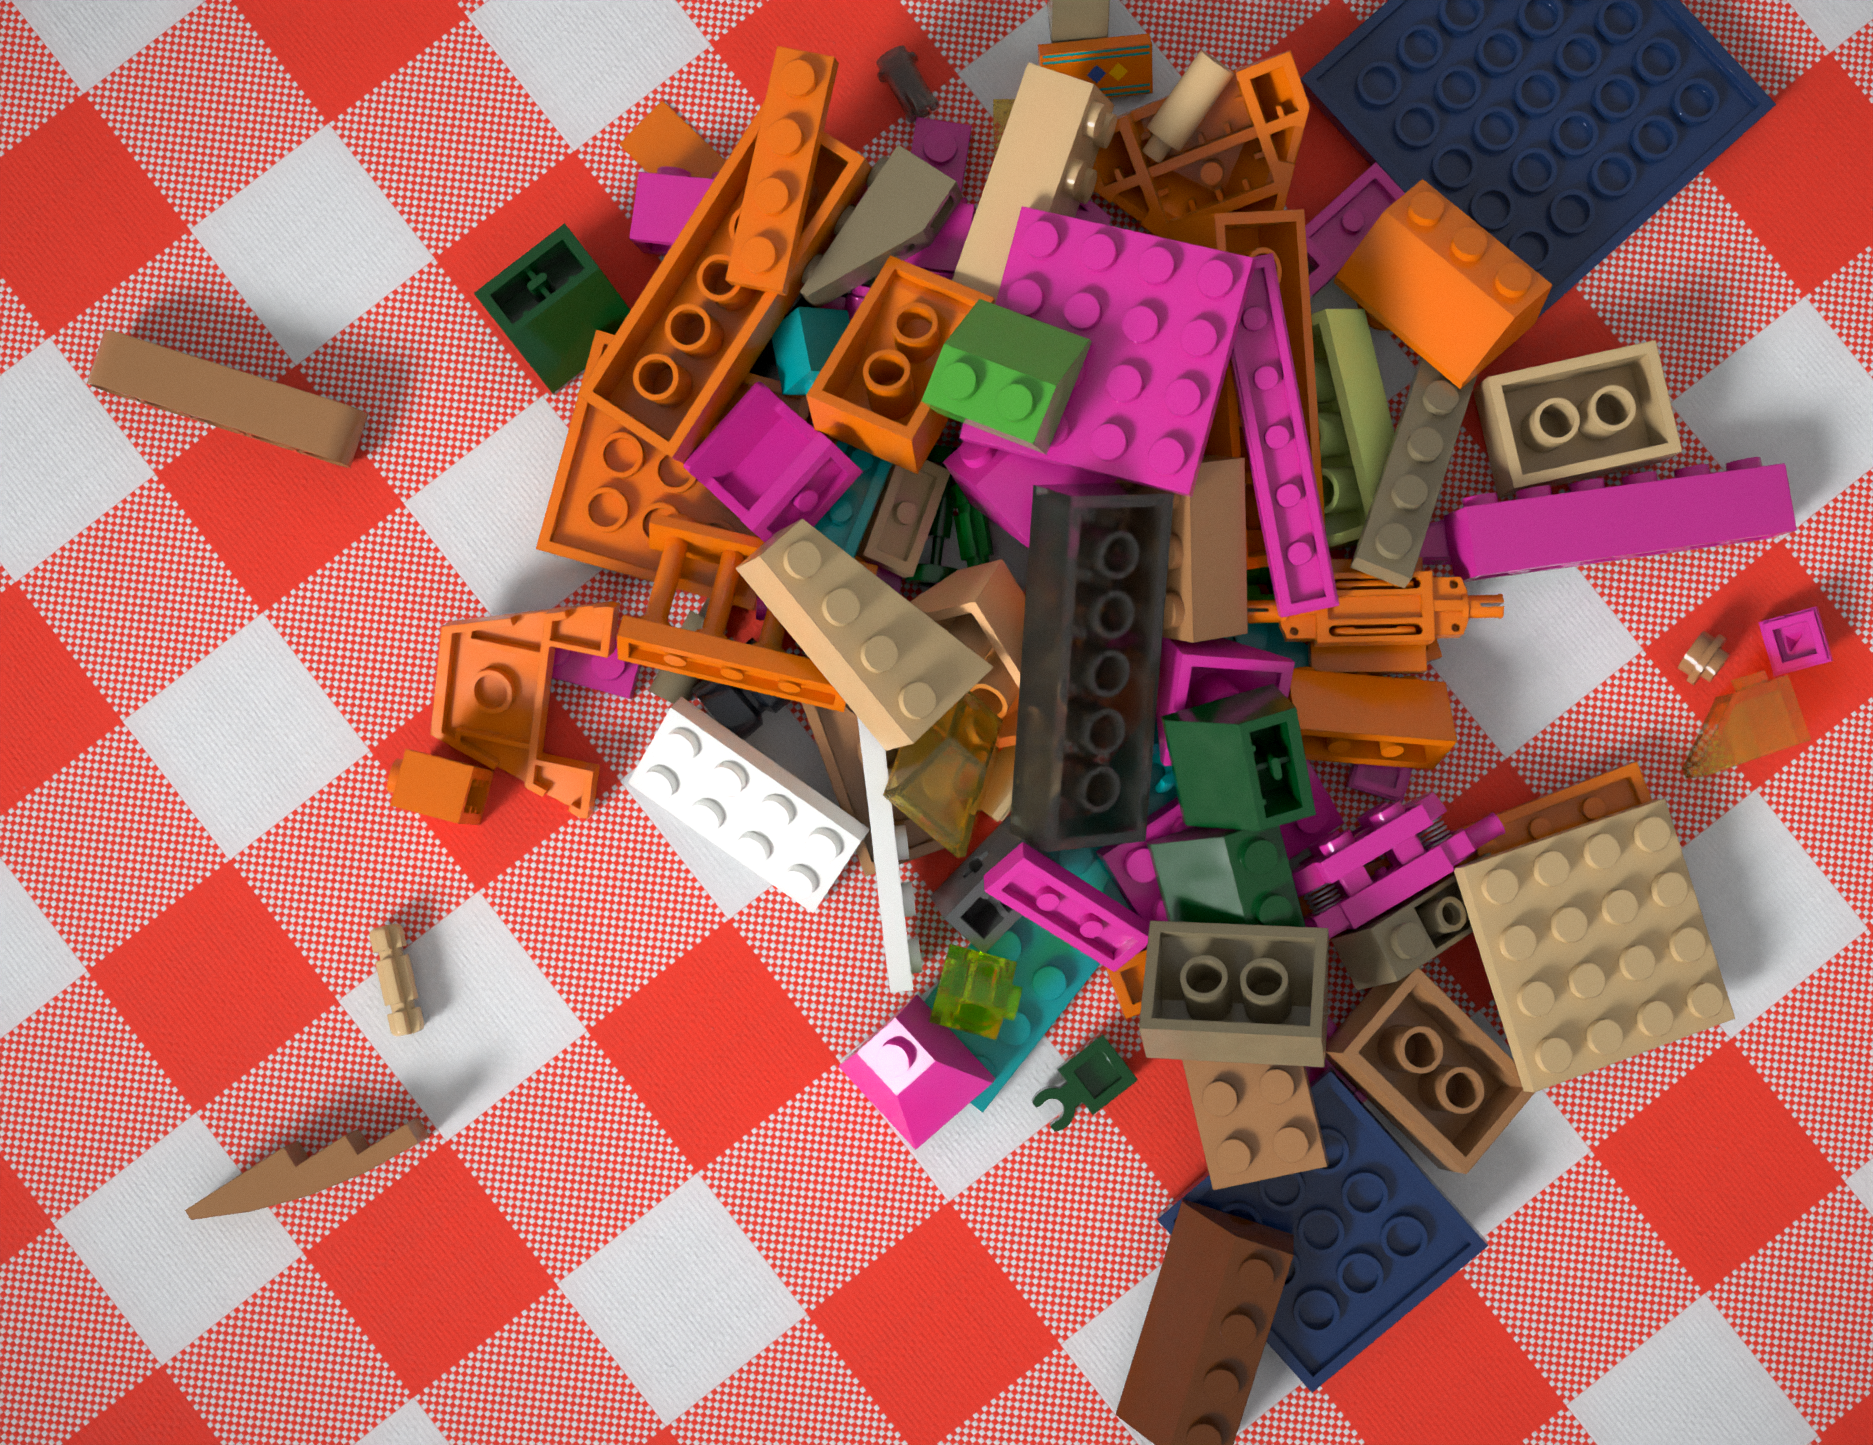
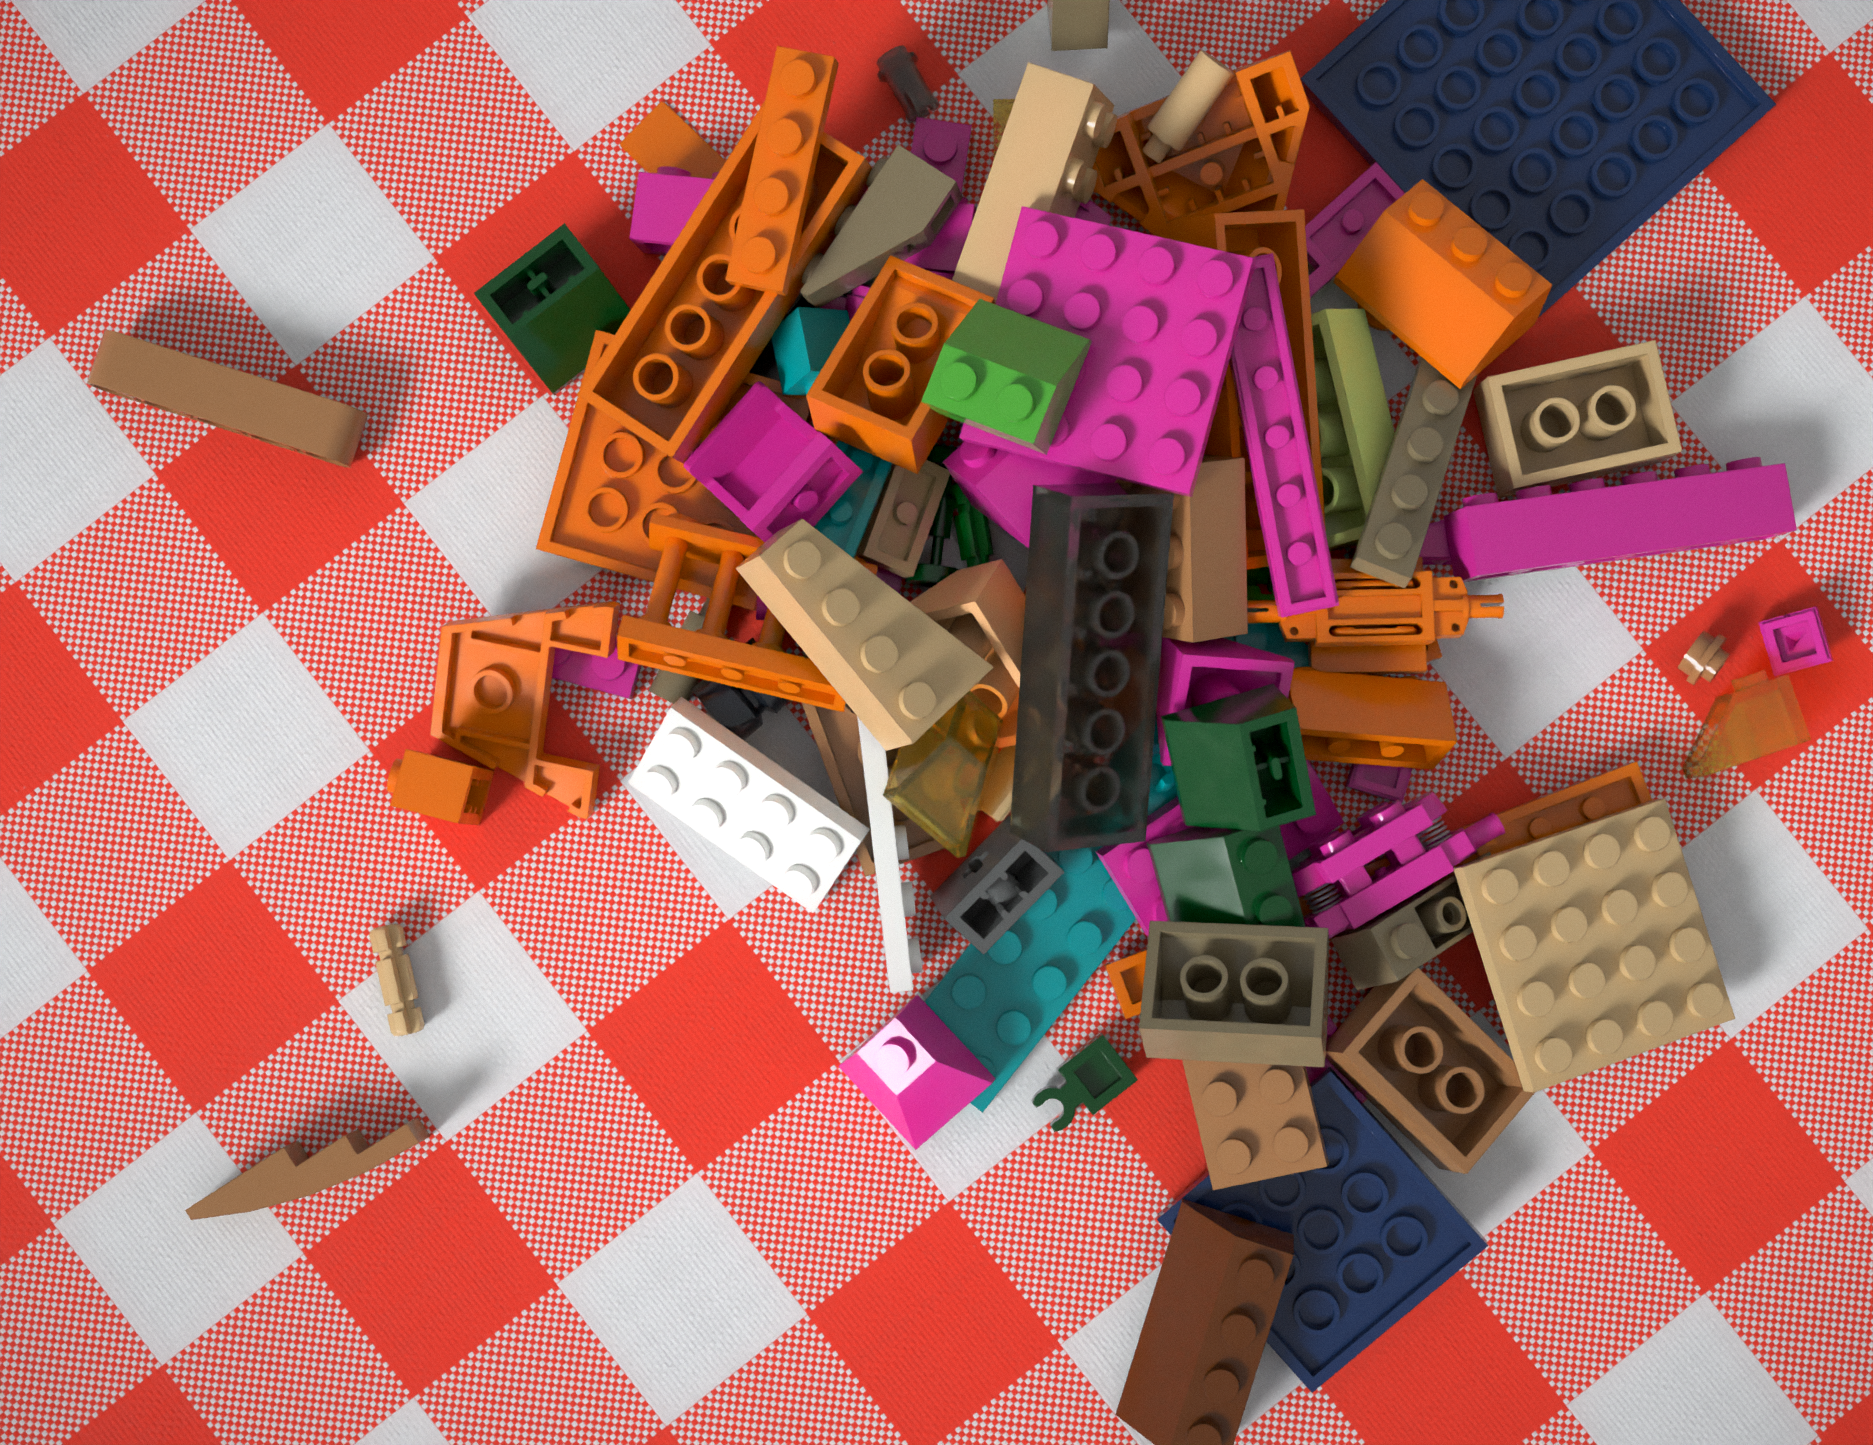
(975, 992): clear neon green brick -> none
(1067, 907): dark pink plate -> none
(1113, 64): orange tile -> none

